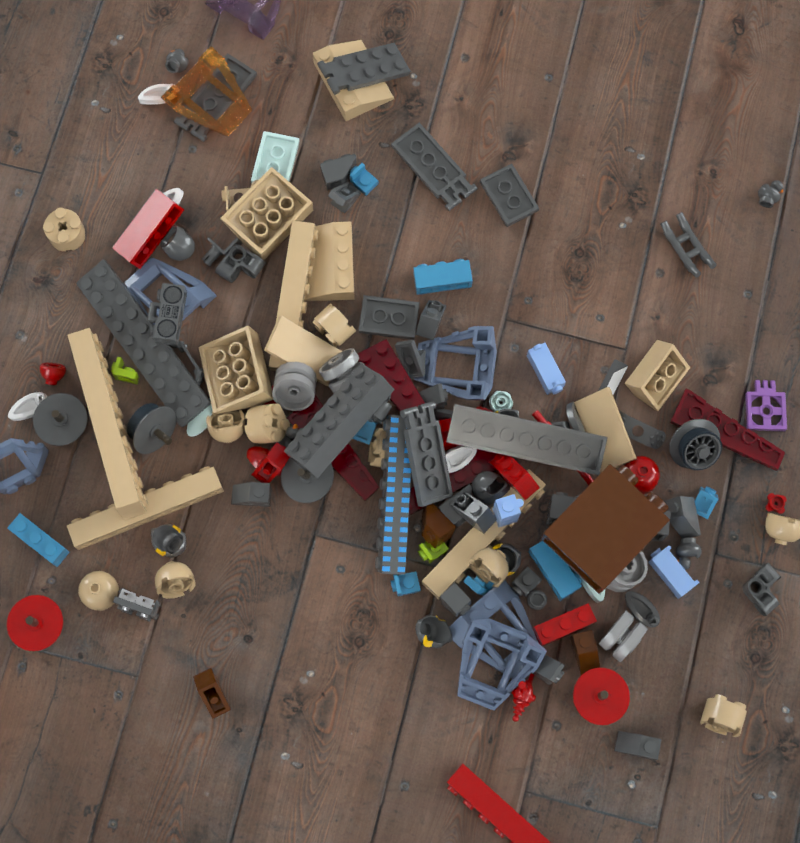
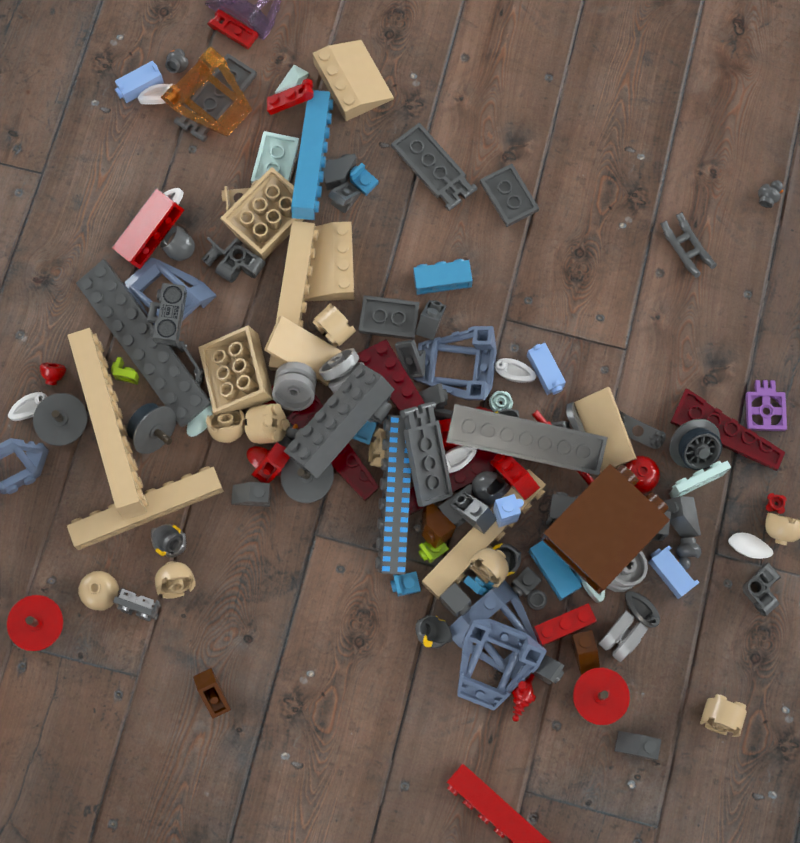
(38, 540): dark azure brick -> none
(64, 229): tan brick -> none
(135, 82): none -> light blue brick
(233, 29): none -> red plate
(290, 97): none -> red plate
(292, 79): none -> light aqua slope
(311, 156): none -> dark azure brick
(364, 68): dark grey hinge -> none
(514, 370): none -> white arm
(614, 376): sticker -> none
(657, 374): tan slope -> none
(699, 479): none -> light aqua plate
(705, 501): dark azure bracket -> none
(750, 546): none -> white arm

